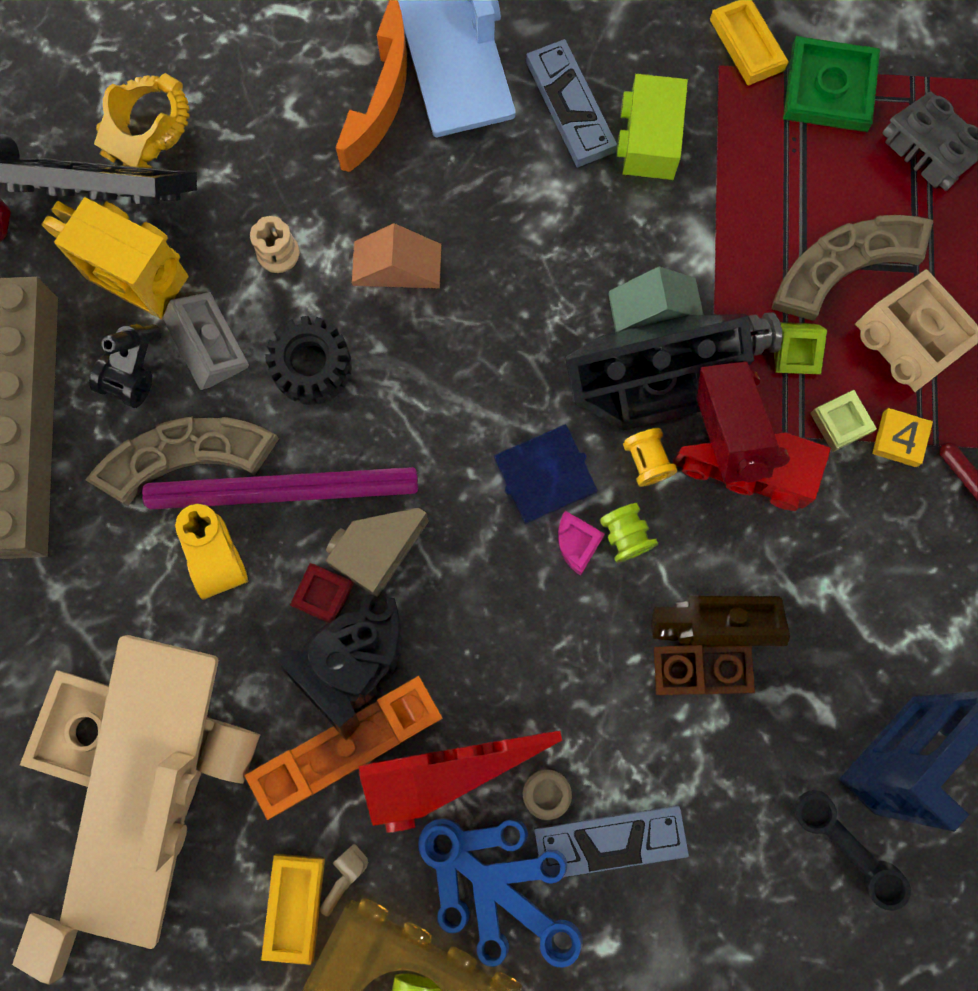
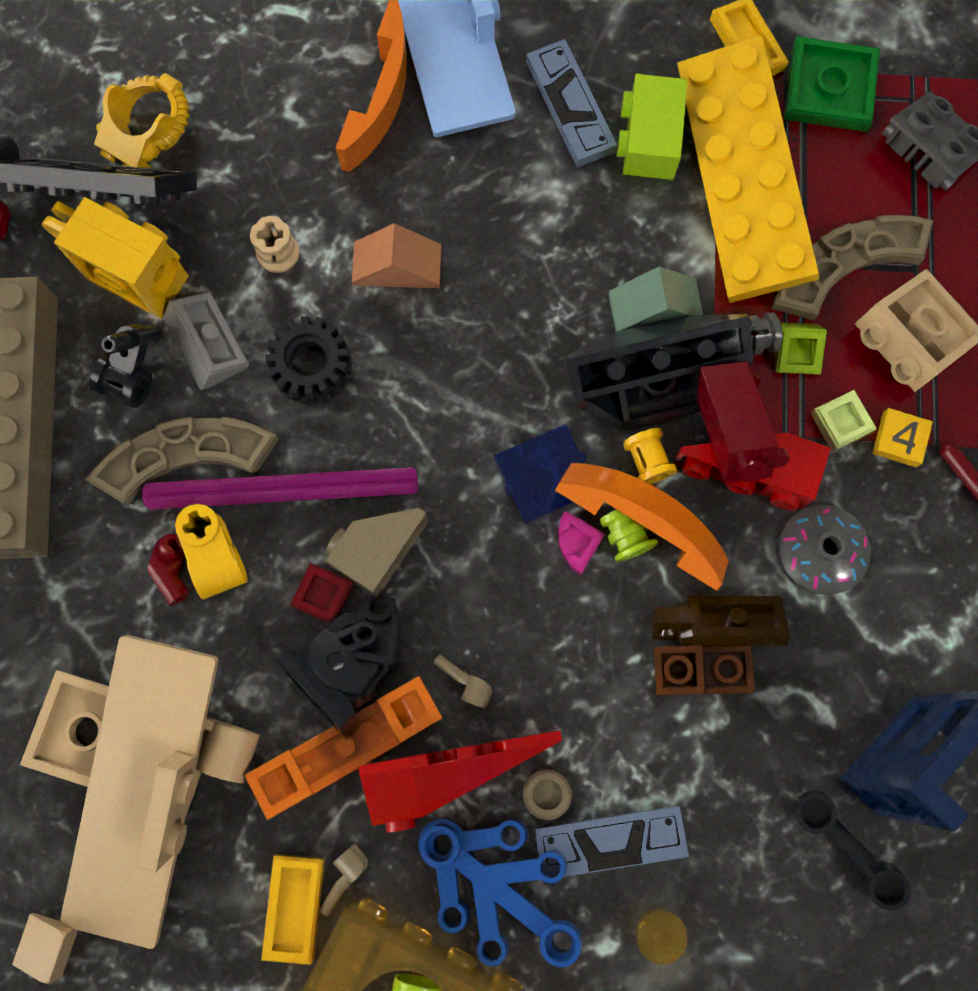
(165, 567): none -> dark red arm
(476, 691): none -> dark tan hand
(653, 509): none -> orange slope
(661, 936): none -> clear yellow tile
(747, 171): none -> yellow plate
(808, 563): none -> dark grey dish

